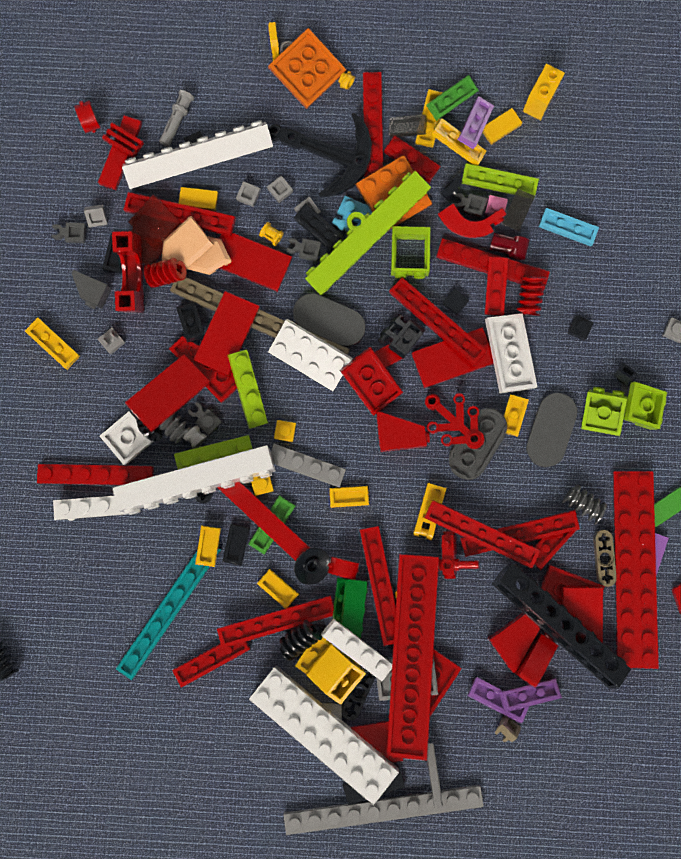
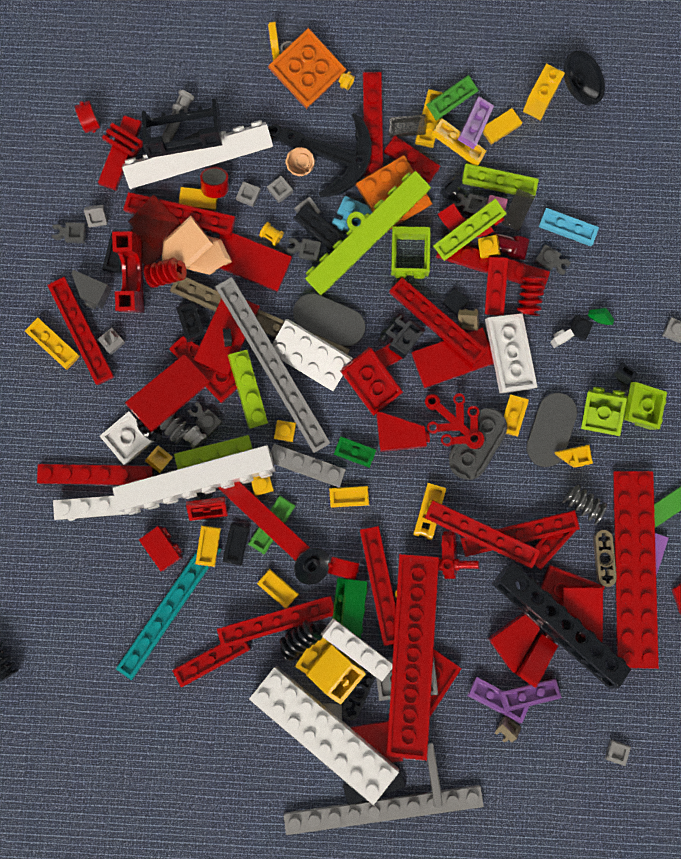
(80, 331): none -> red plate
(158, 459): none -> yellow plate
(161, 548): none -> red brick
(206, 506): none -> red tile
(208, 137): none -> black hinge
(214, 182): none -> piece
(227, 337): none -> black tile
(272, 364): none -> light grey plate
(300, 161): none -> light nougat hair
(355, 452): none -> green plate
(468, 319): none -> dark tan tile
(470, 229): none -> lime plate
(489, 246): none -> yellow plate
(549, 258): none -> dark grey plate
(561, 337): none -> white plate
(576, 456): none -> yellow tile
(584, 78): none -> black dish
(601, 316): none -> green tile
(617, 752): none -> light grey tile

